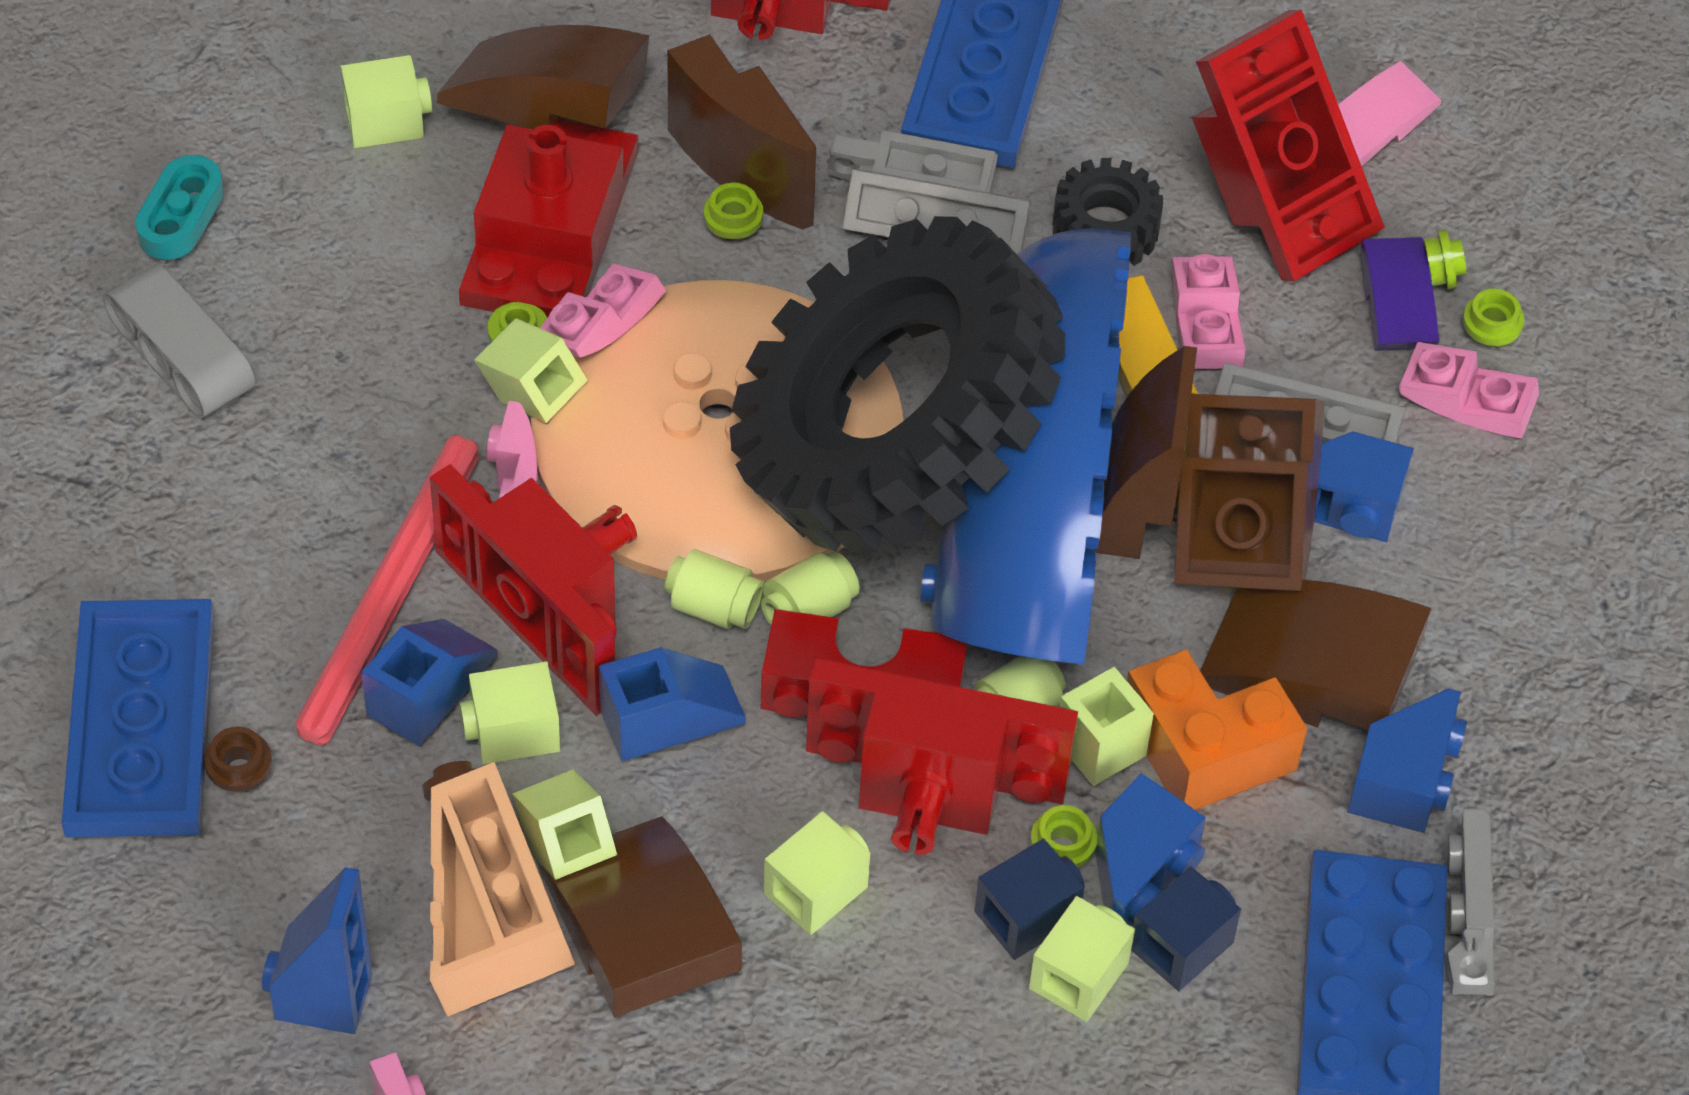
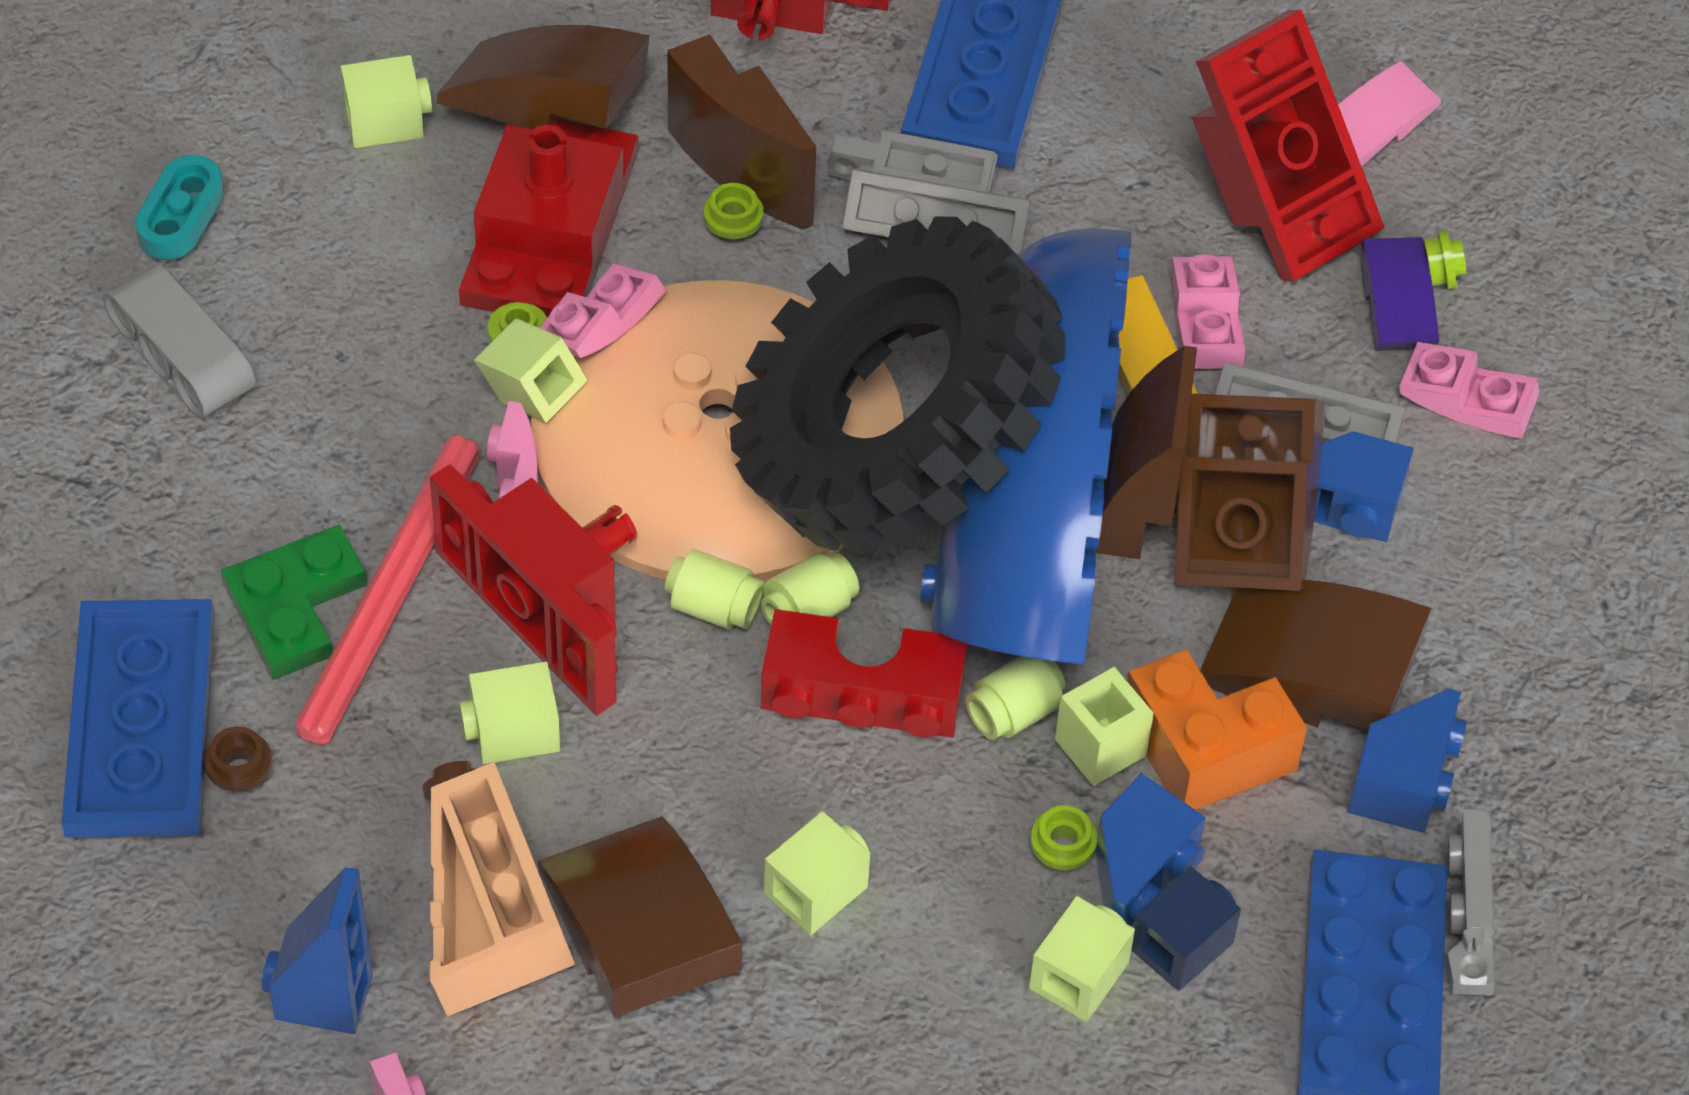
(278, 596): none -> green plate
(422, 676): blue slope -> none
(564, 824): yellowish green brick -> none
(665, 701): blue slope -> none
(936, 747): red brick -> none
(1027, 896): dark blue brick -> none
(1114, 189): black tyre -> none
(1493, 317): lime plate -> none

